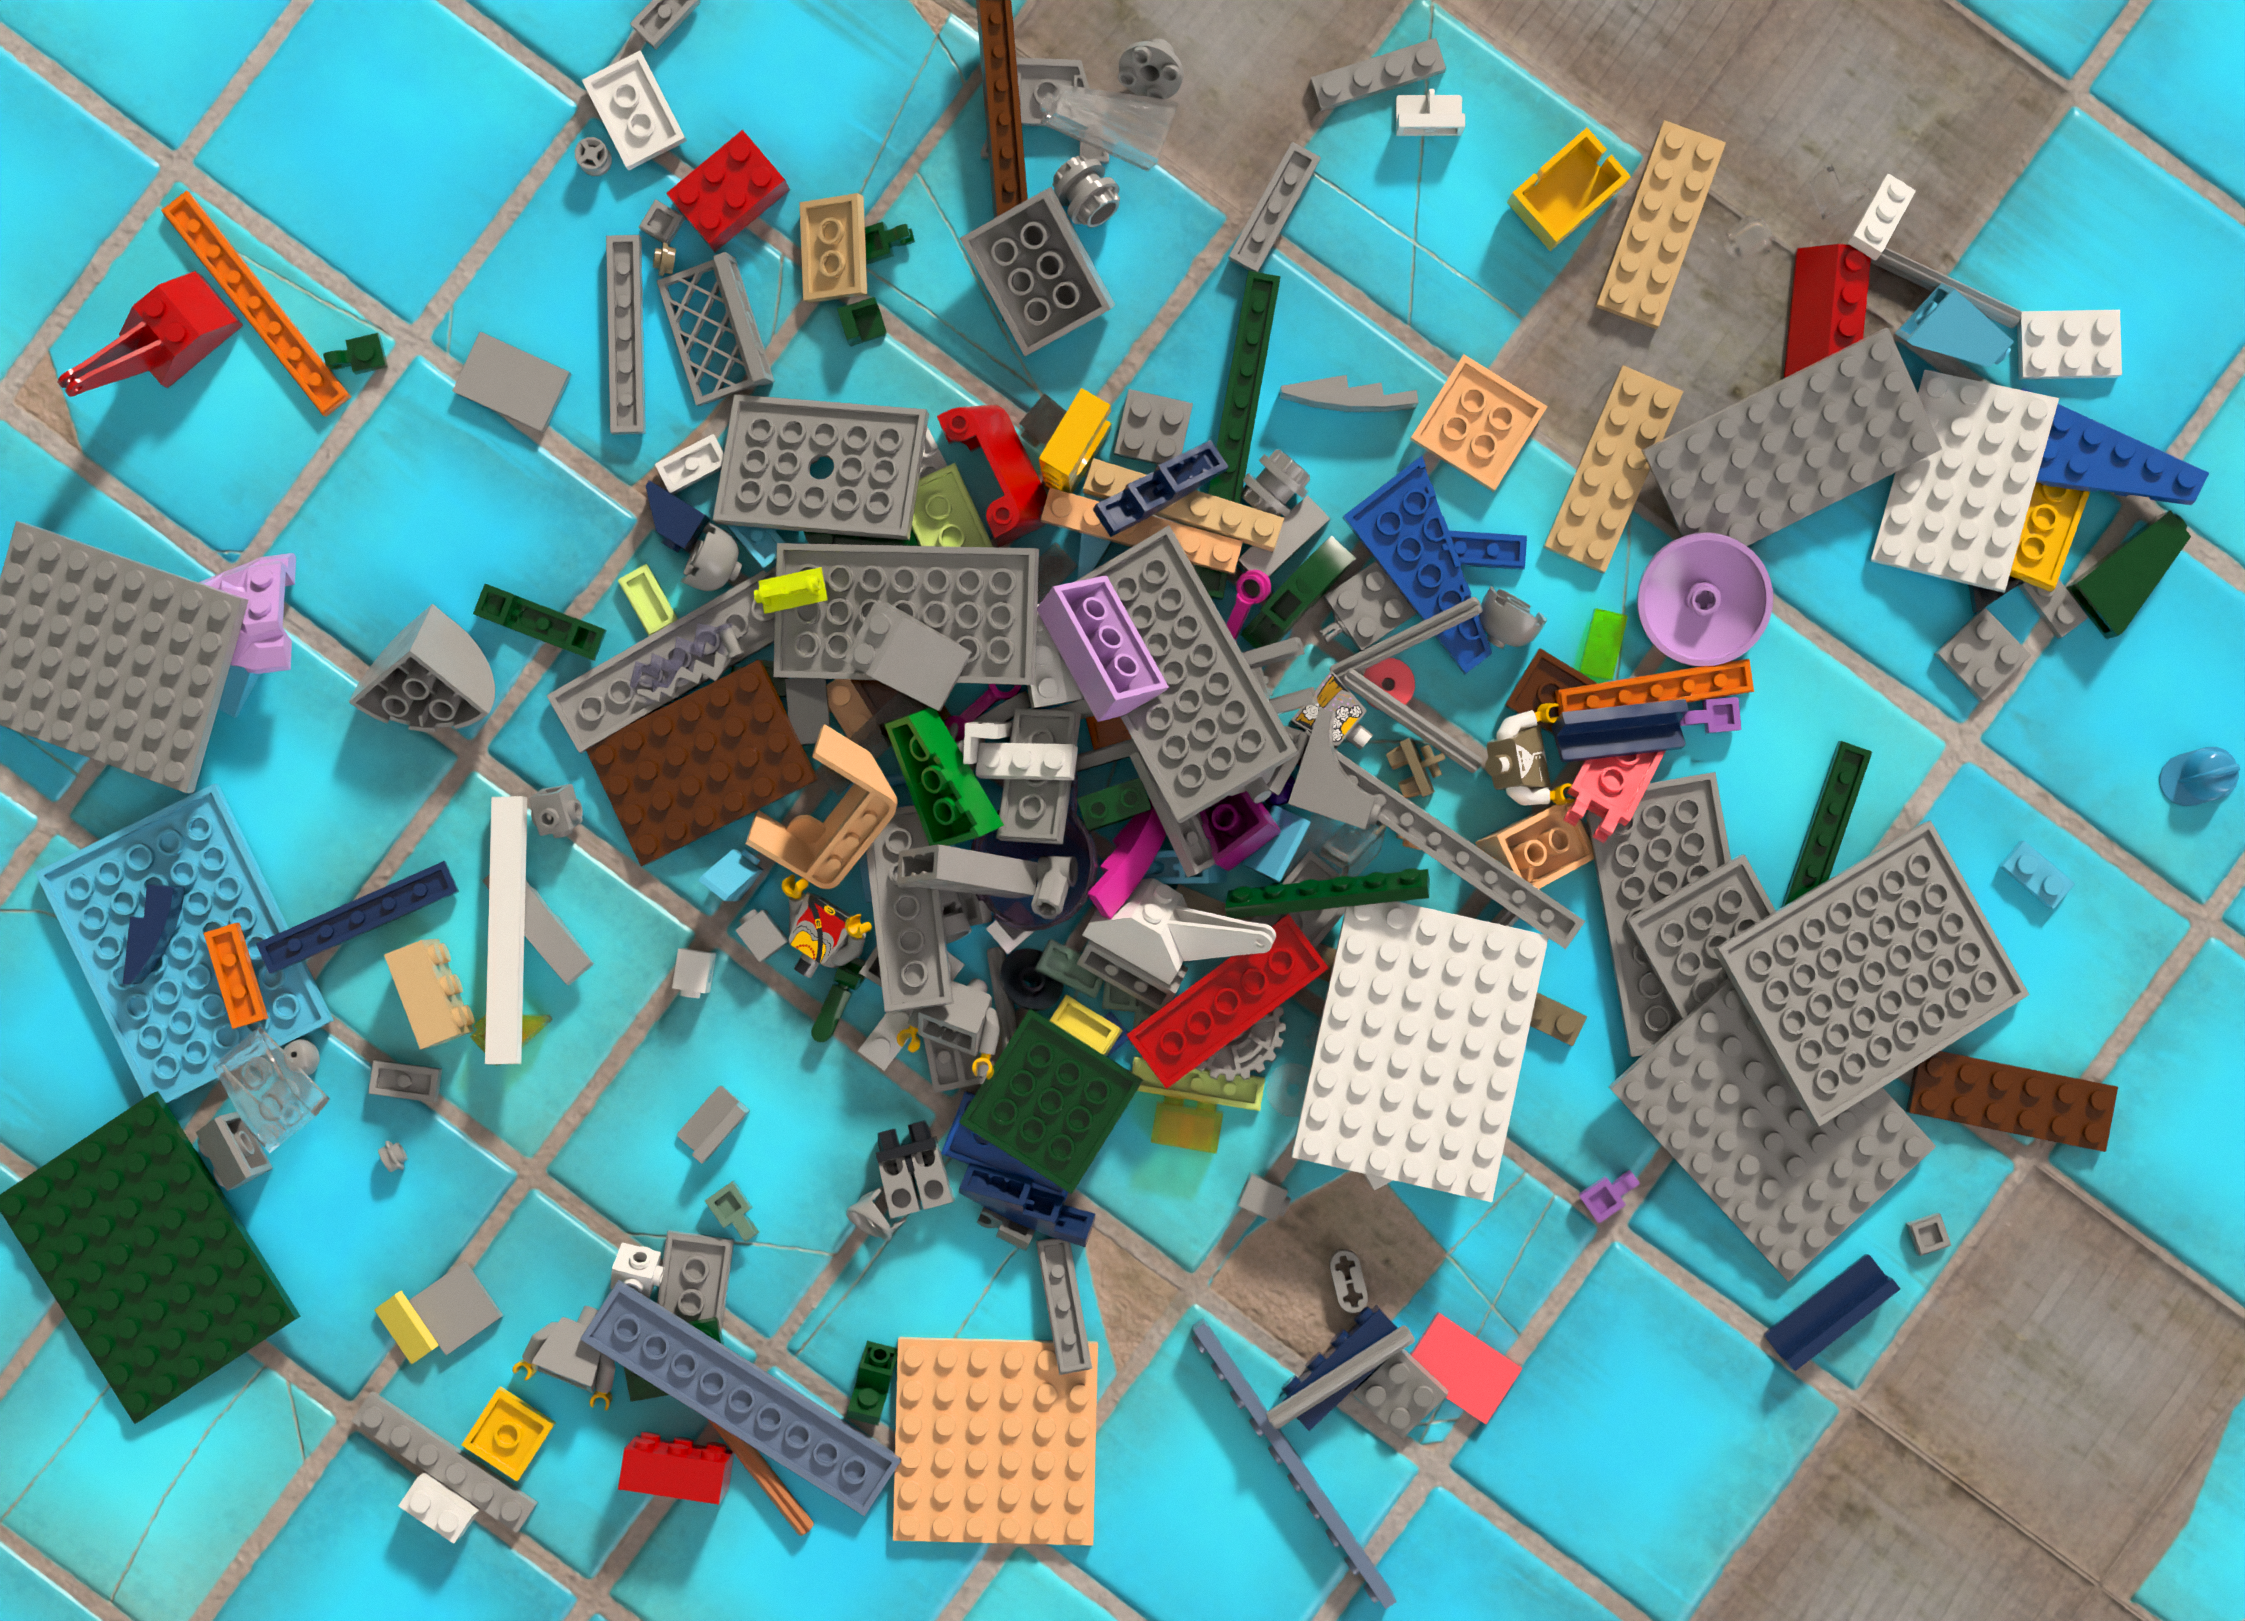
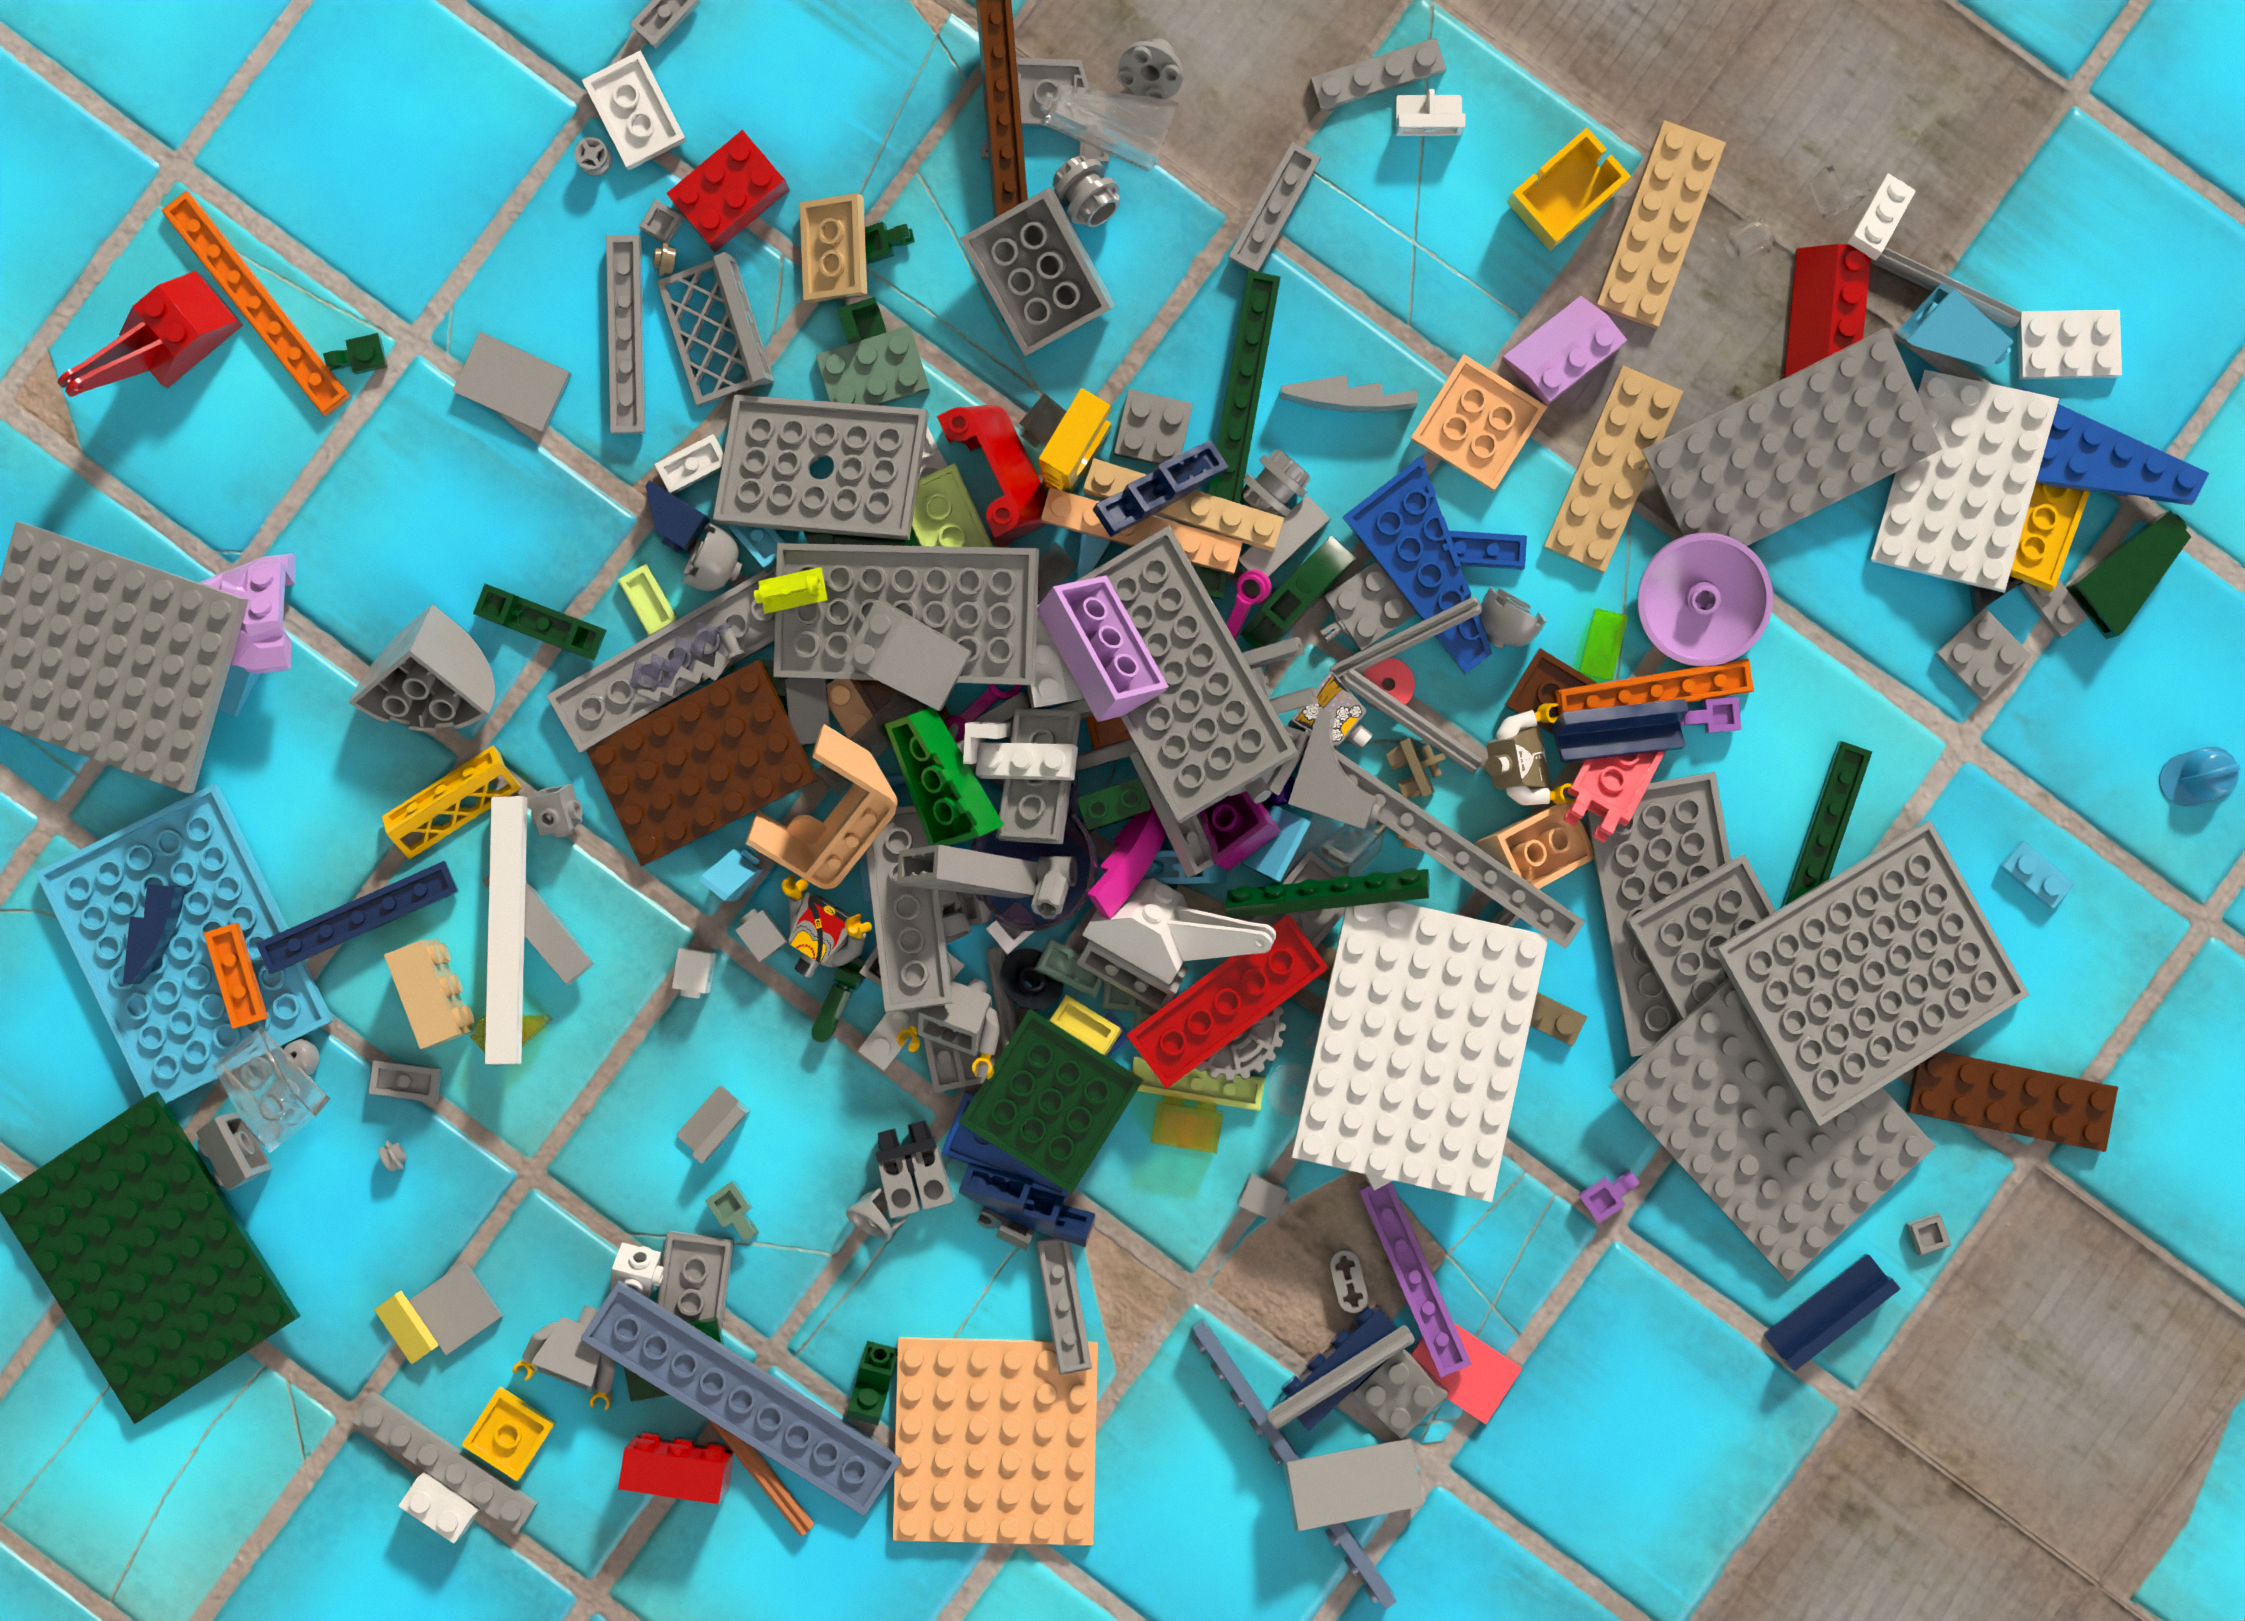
(442, 795): none -> yellow fence
(874, 369): none -> sand green plate
(1352, 1484): none -> light grey tile
(1415, 1279): none -> medium lavender plate
(1564, 350): none -> lavender slope

